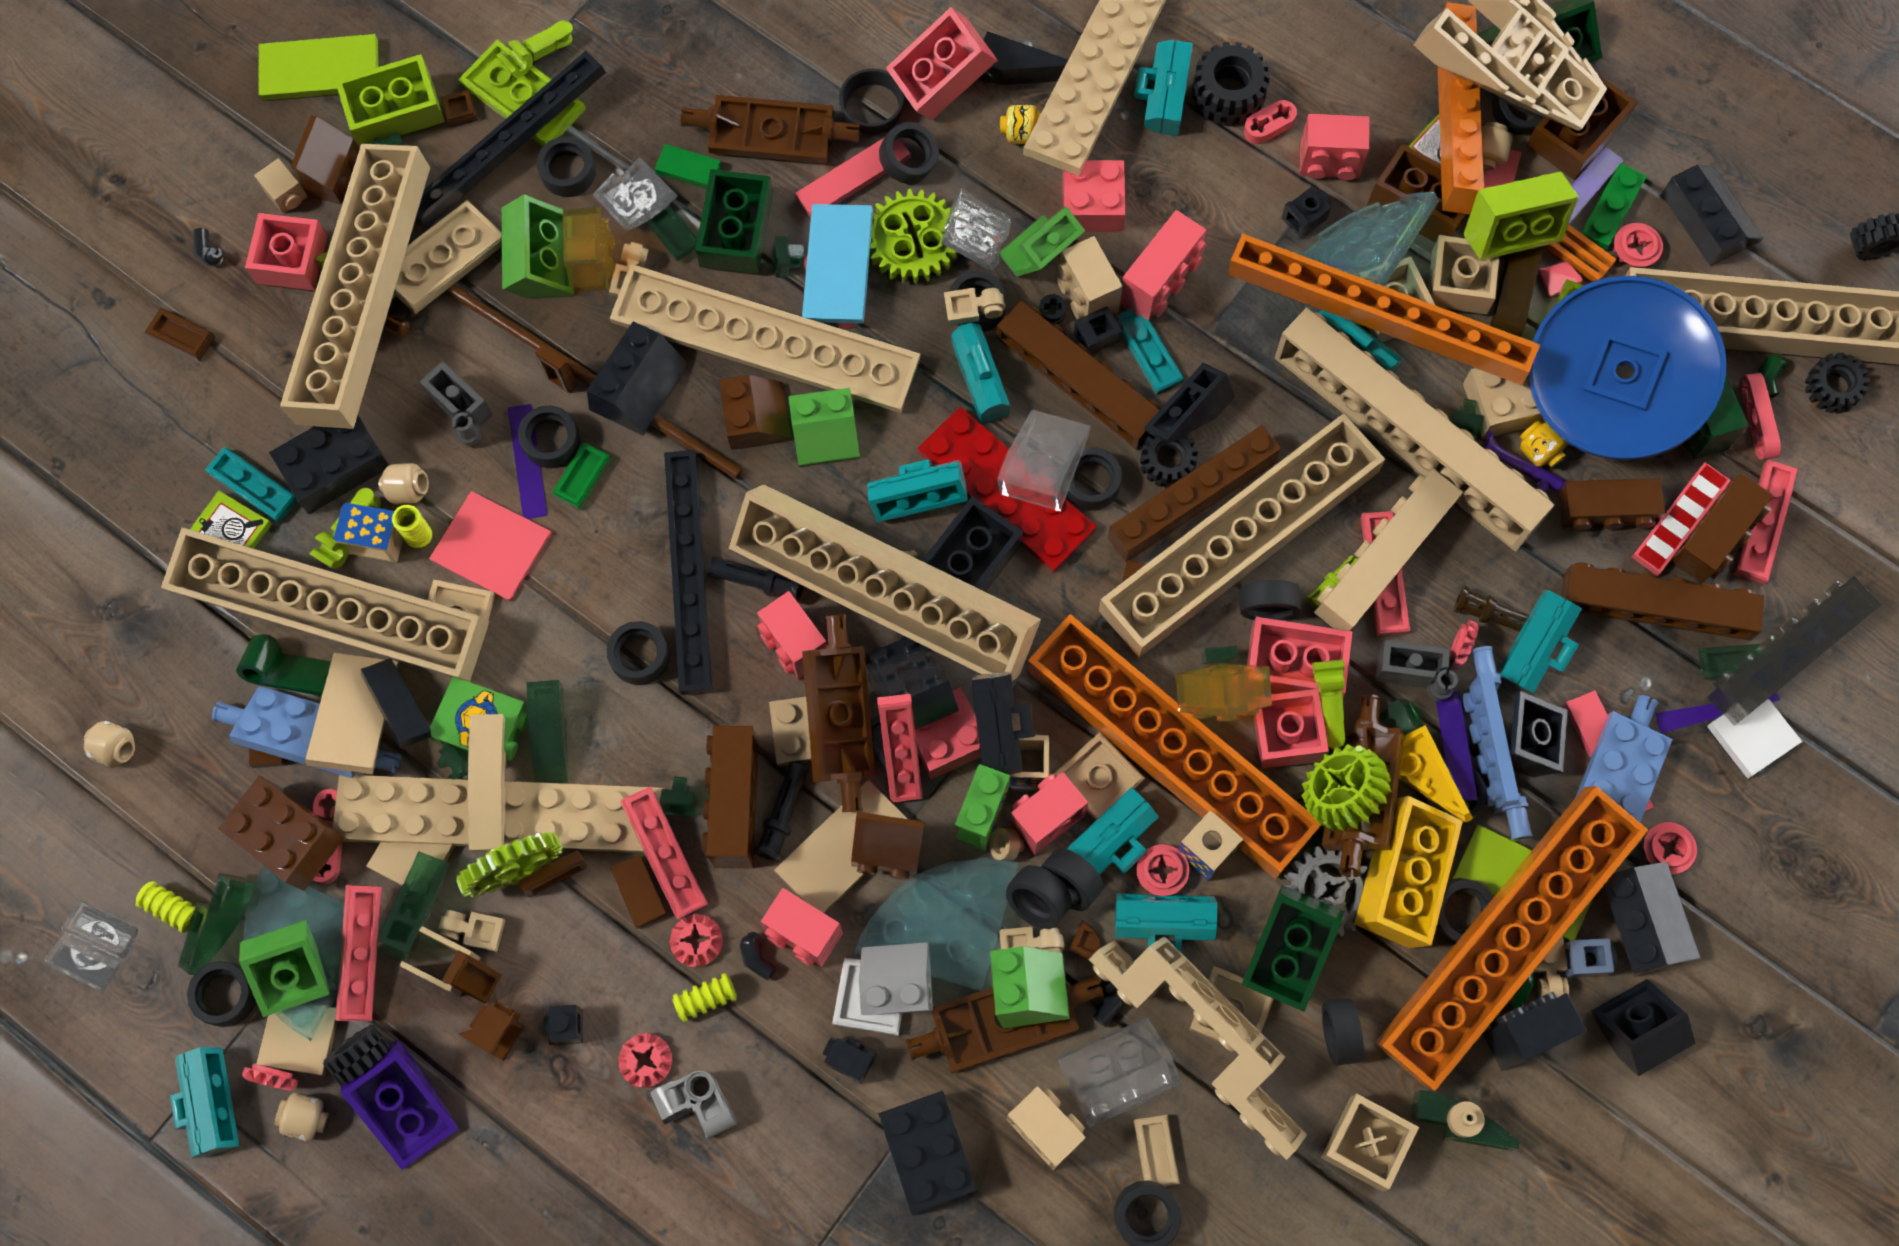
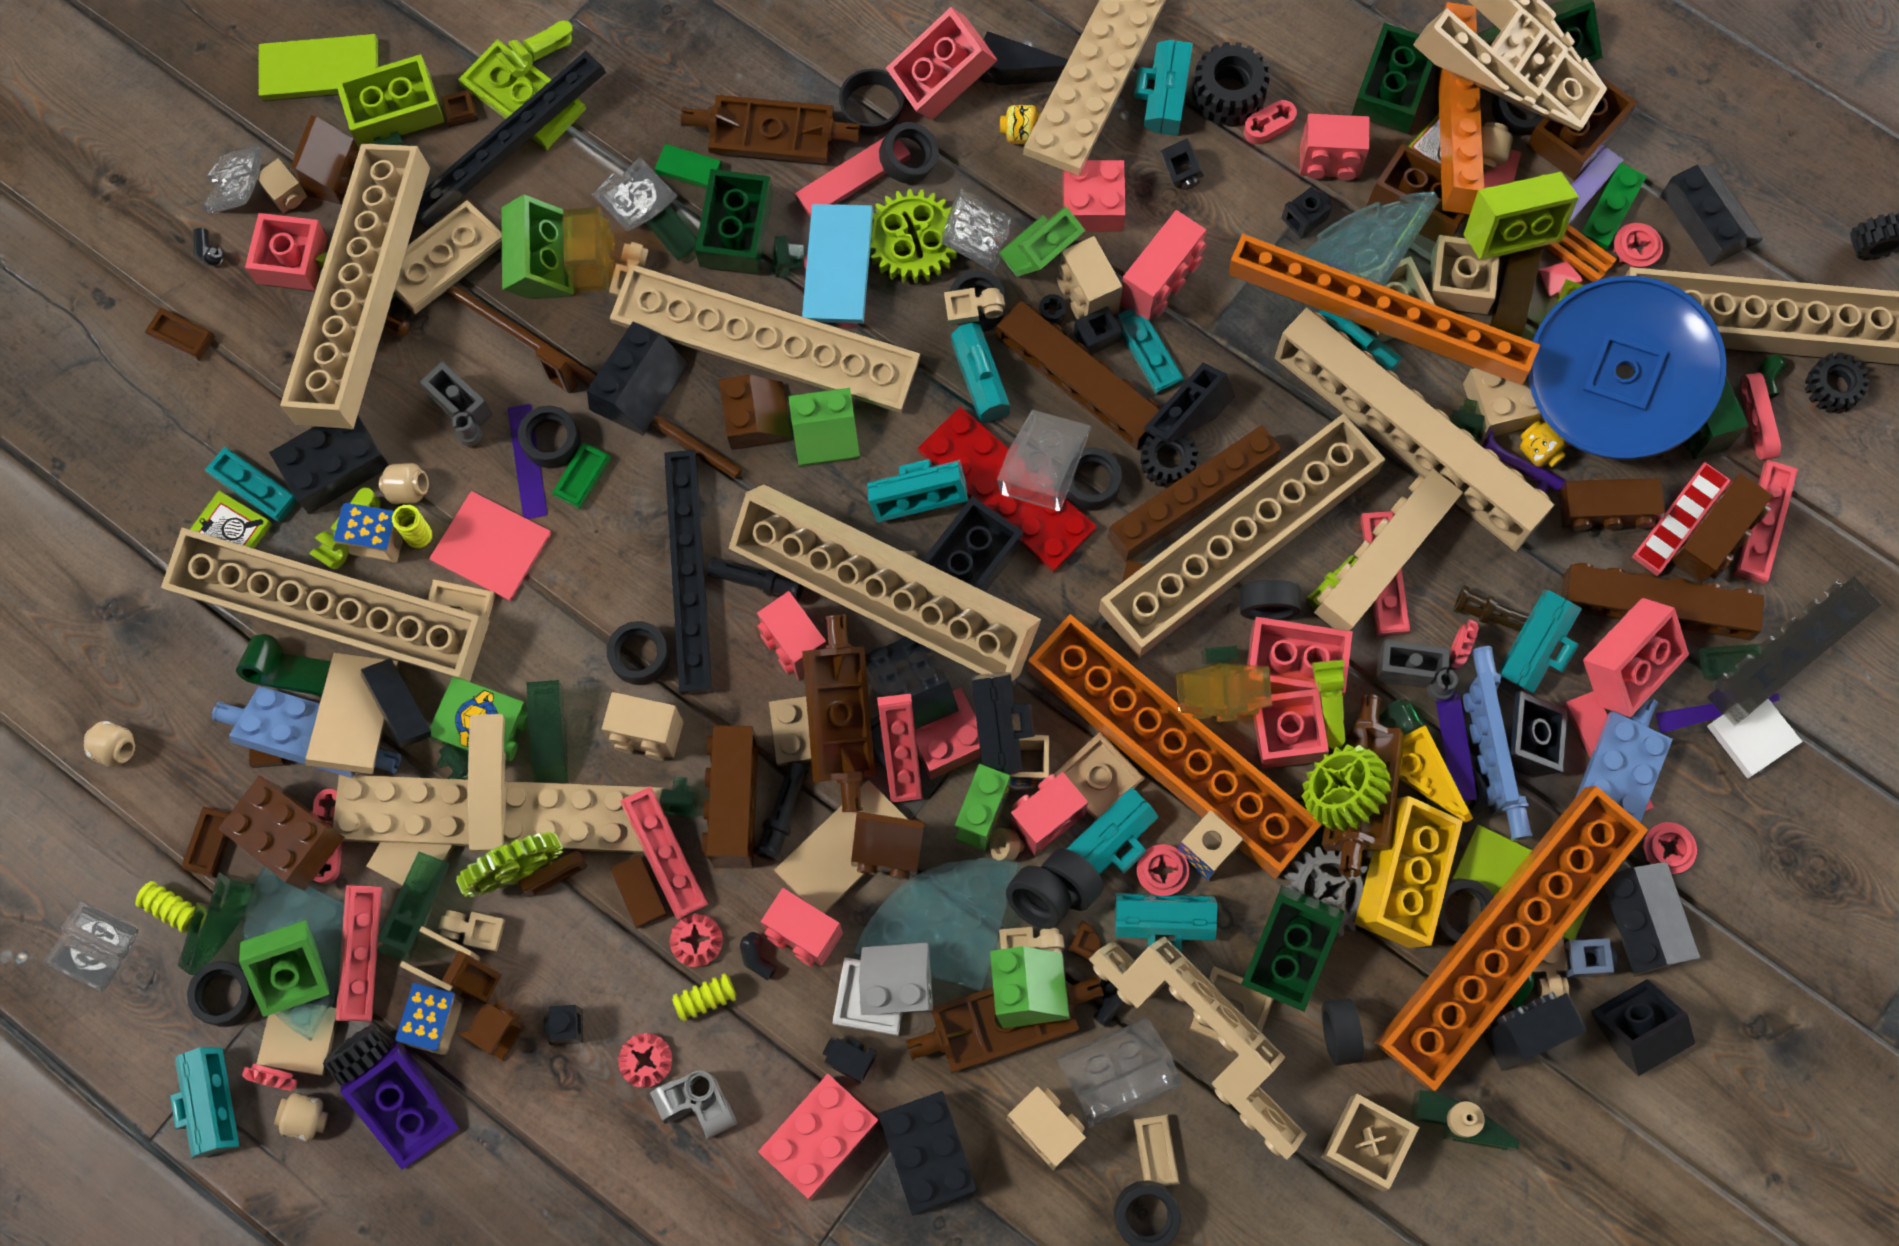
(206, 844): none -> reddish brown tile
(234, 179): none -> clear slope
(429, 1019): none -> blue piece
(557, 148): black tyre -> none
(642, 726): none -> tan brick
(819, 1137): none -> coral brick
(1177, 156): none -> black brick
(1393, 80): none -> dark green brick
(1636, 657): none -> coral brick

